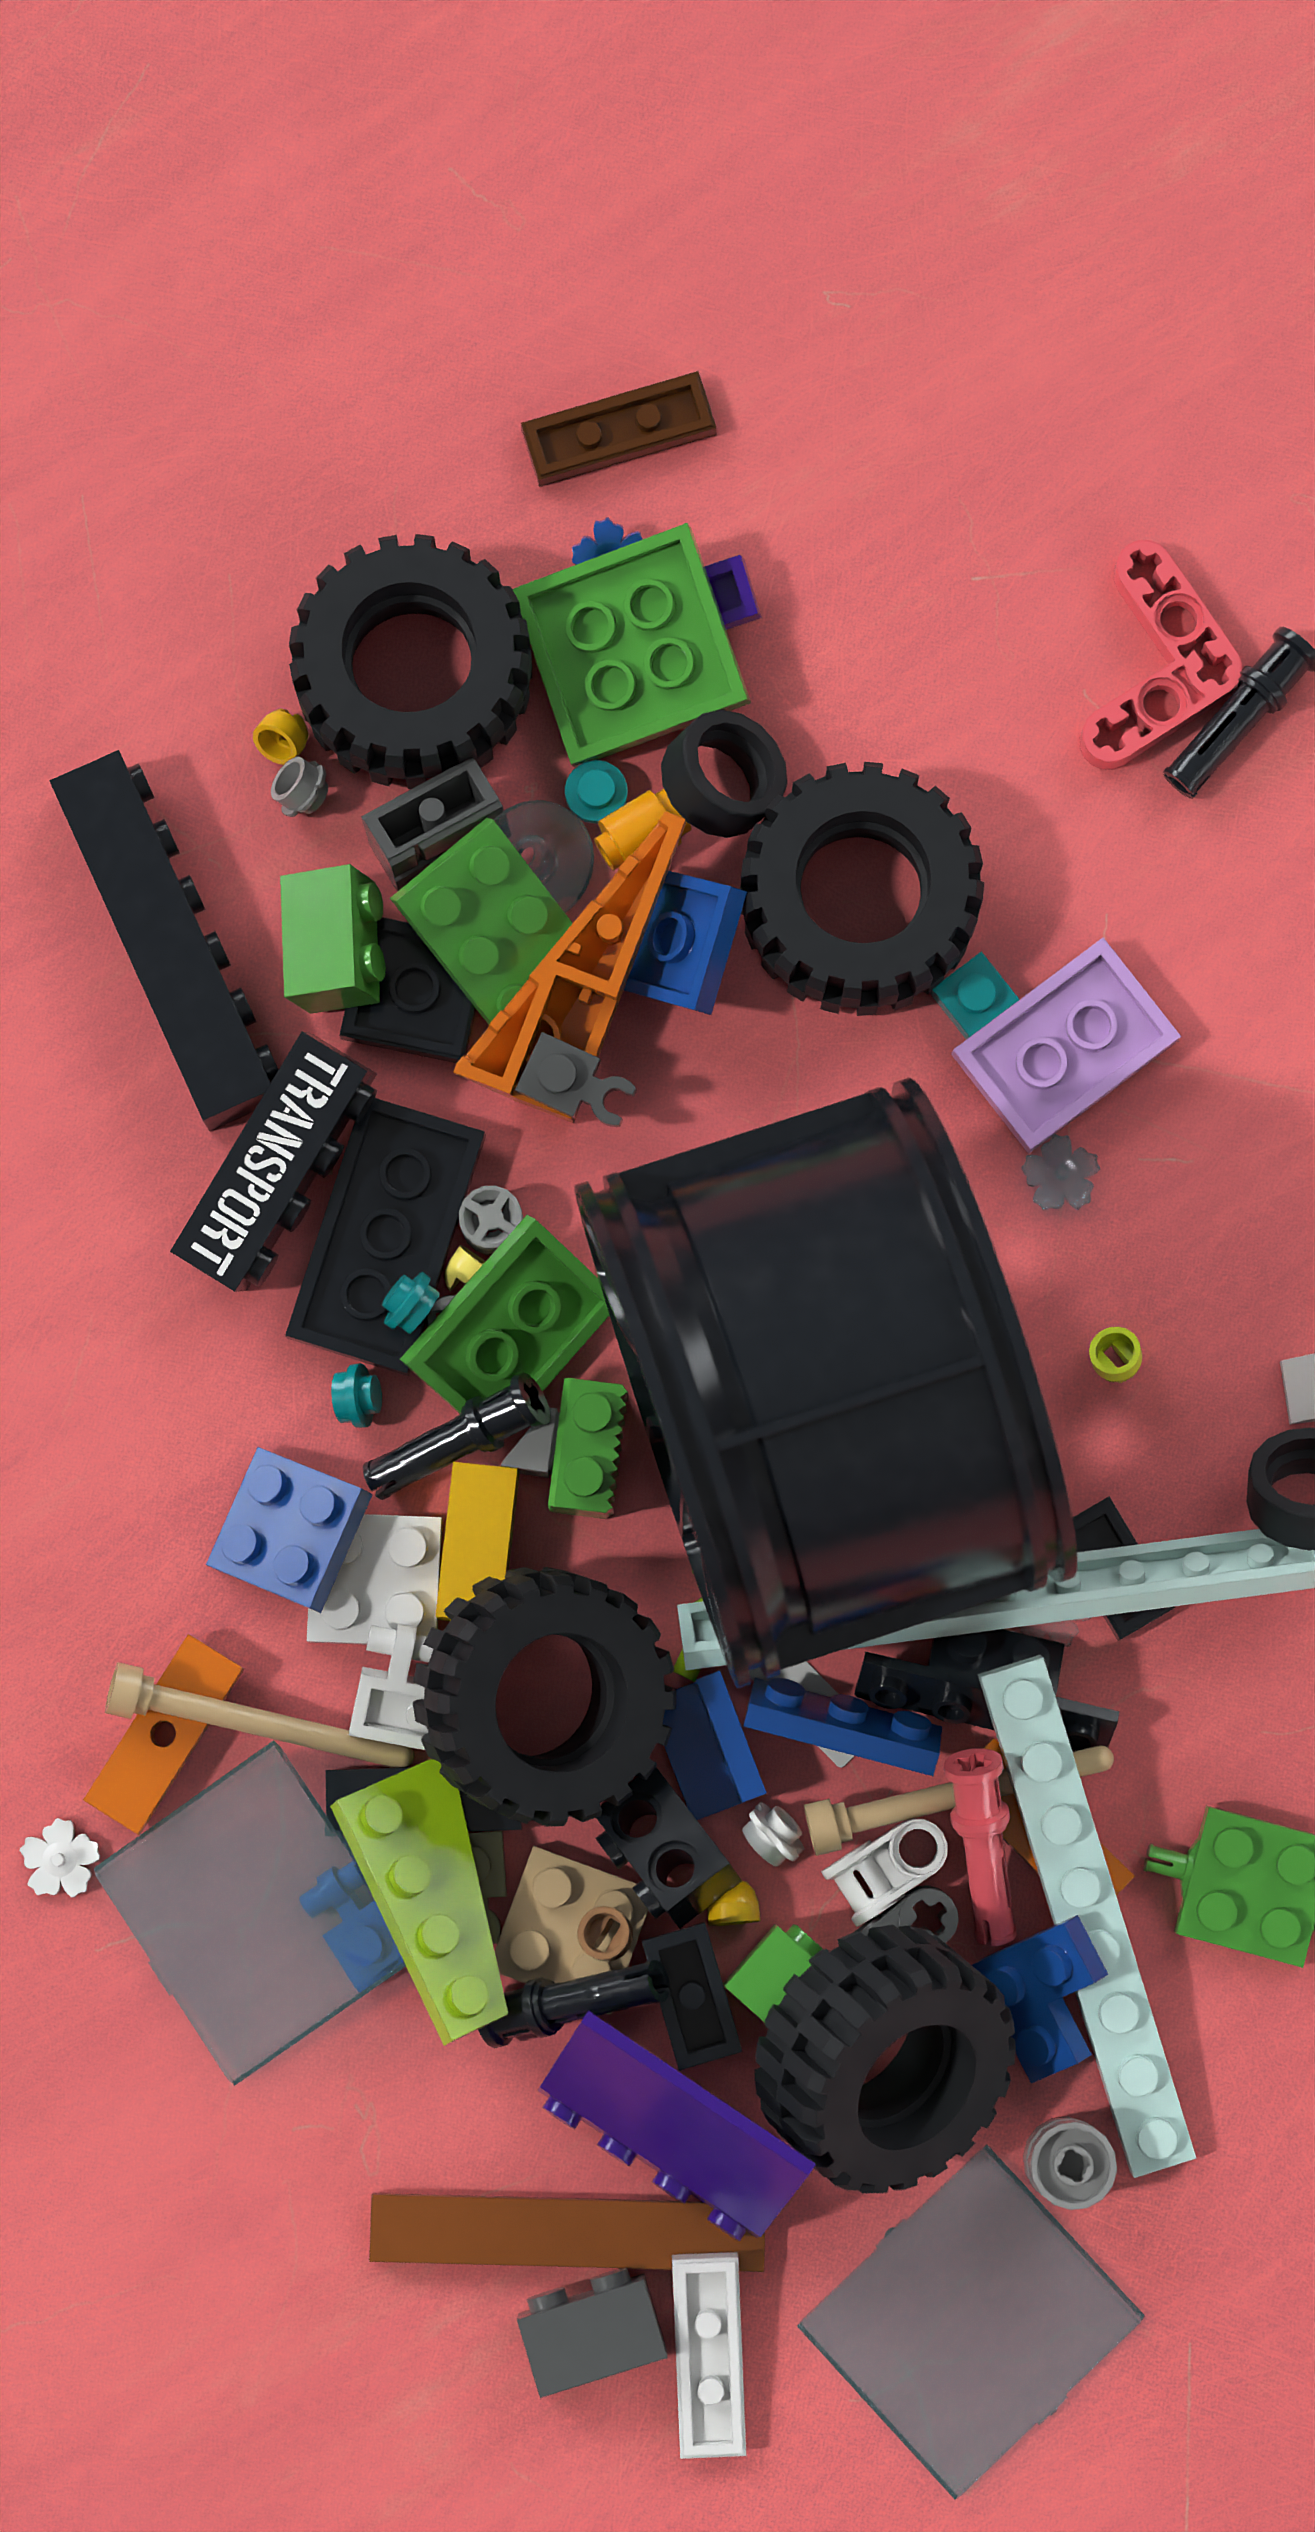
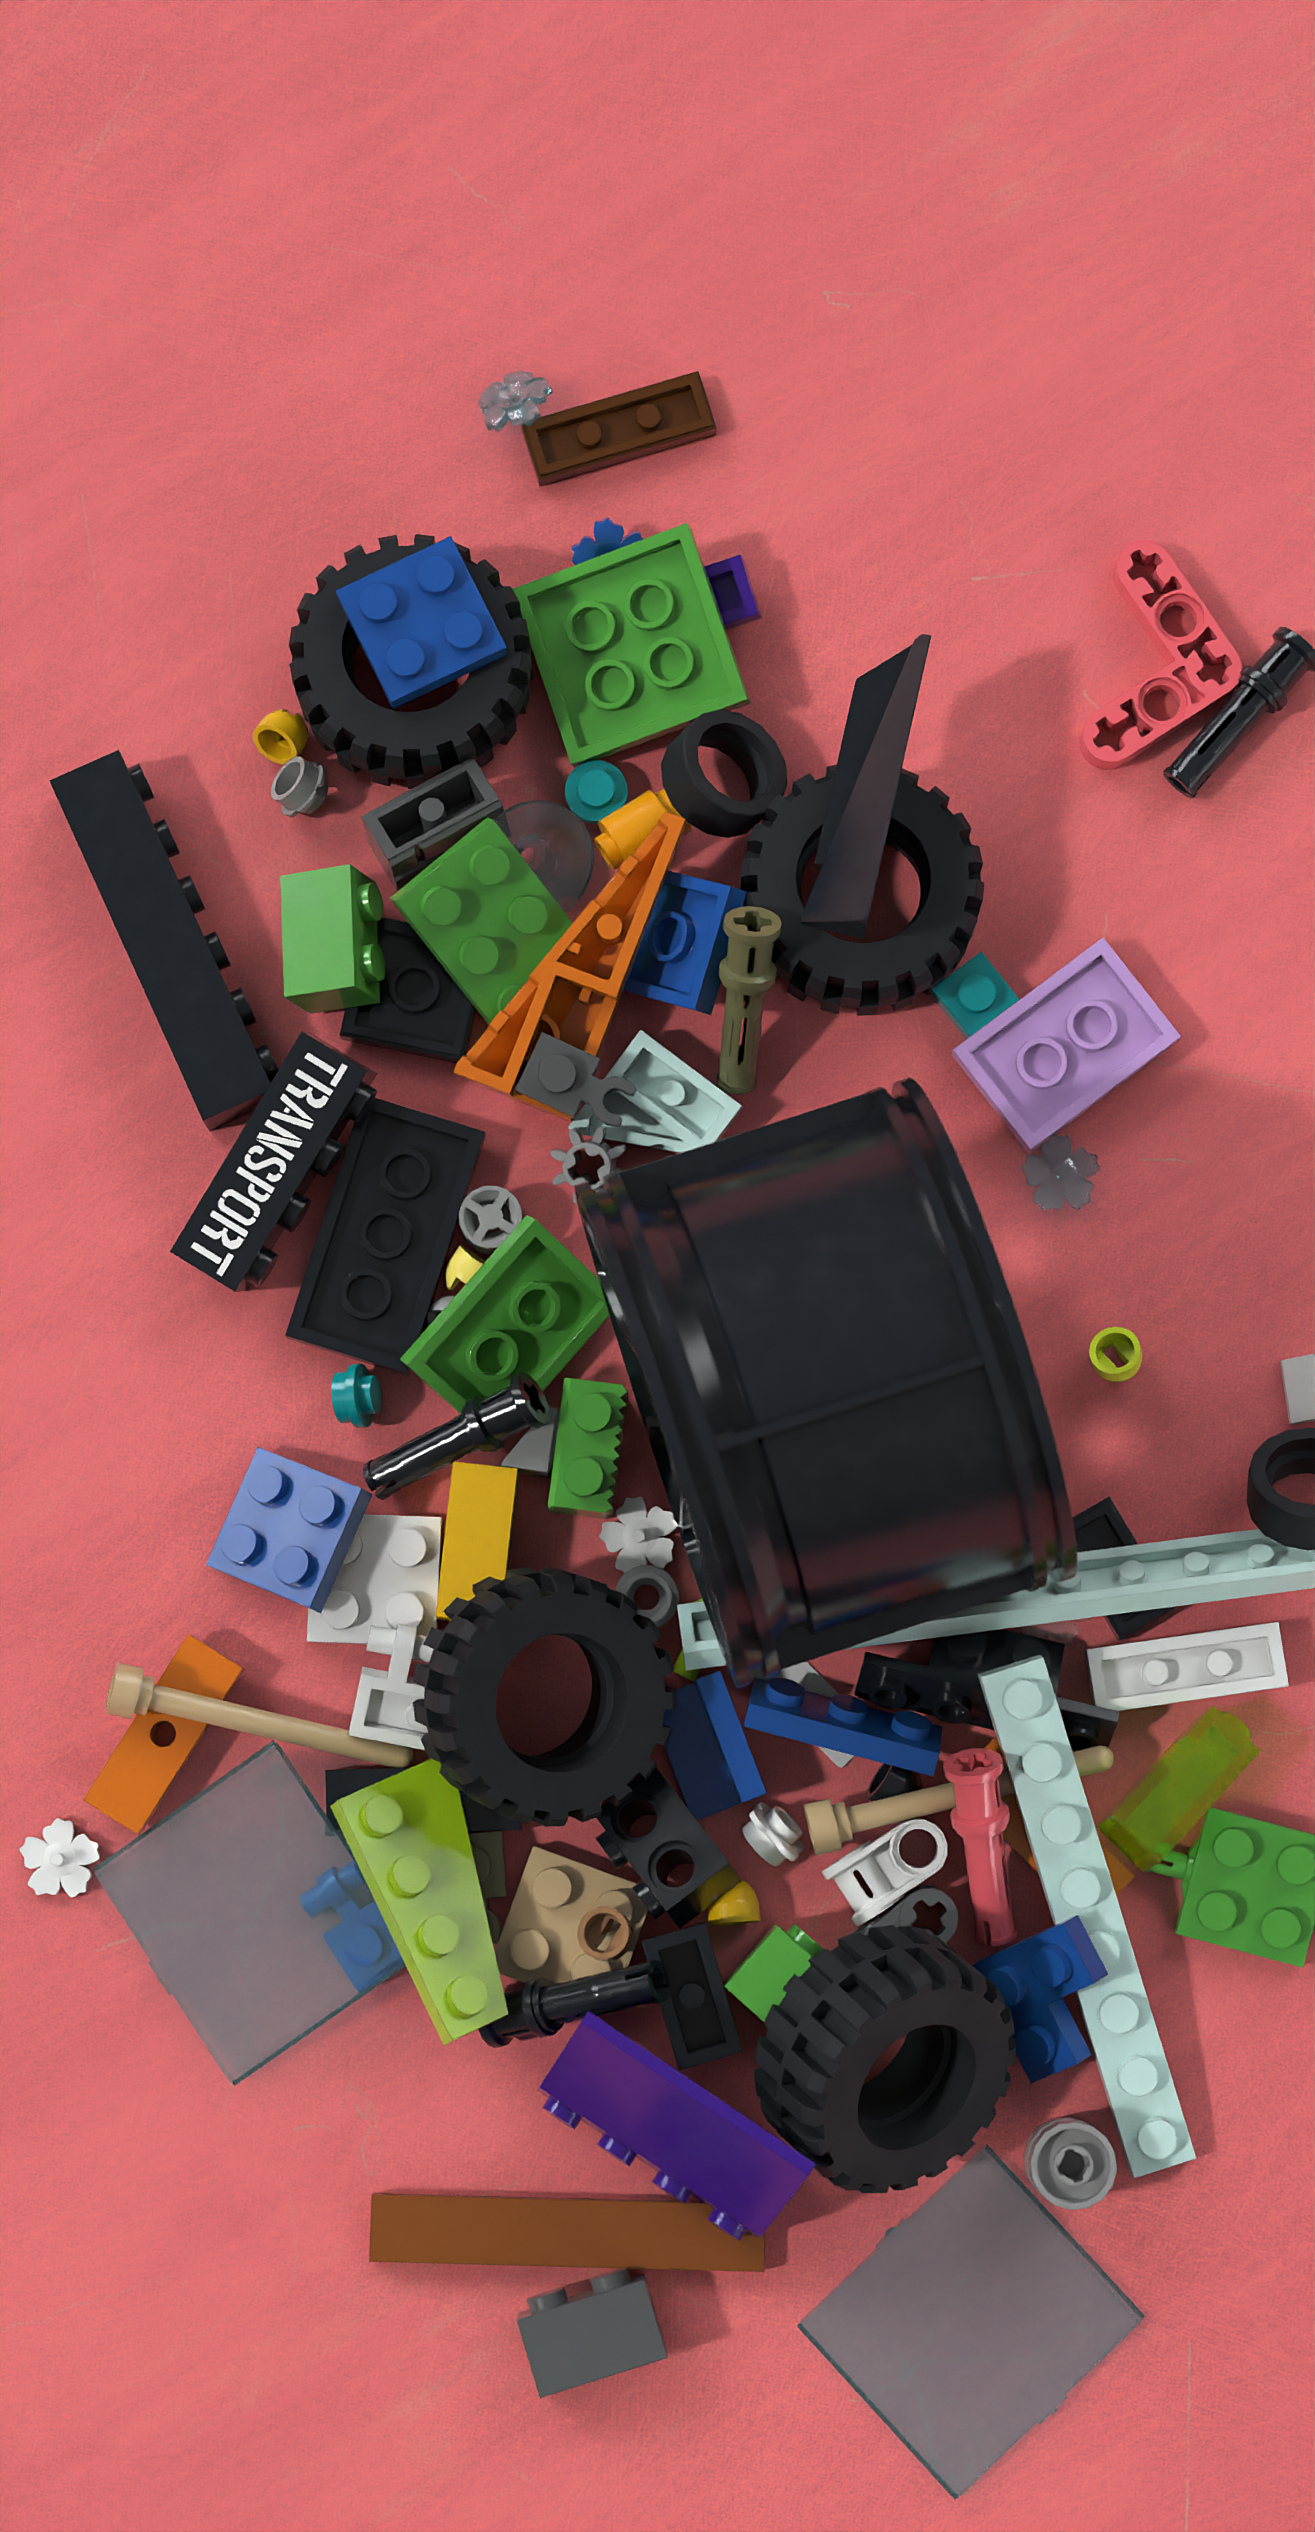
(409, 1302): teal plate -> none
(421, 622): none -> blue plate
(514, 400): none -> clear light blue plant
(592, 1147): none -> light grey gear
(640, 1535): none -> white plant
(661, 1581): none -> light grey plate
(672, 1103): none -> light aqua wing
(709, 2355): white tile -> none
(747, 978): none -> olive pin
(864, 792): none -> black wedge
(891, 1782): none -> black hinge
(1179, 1787): none -> clear neon green brick
(1187, 1667): none -> white plate

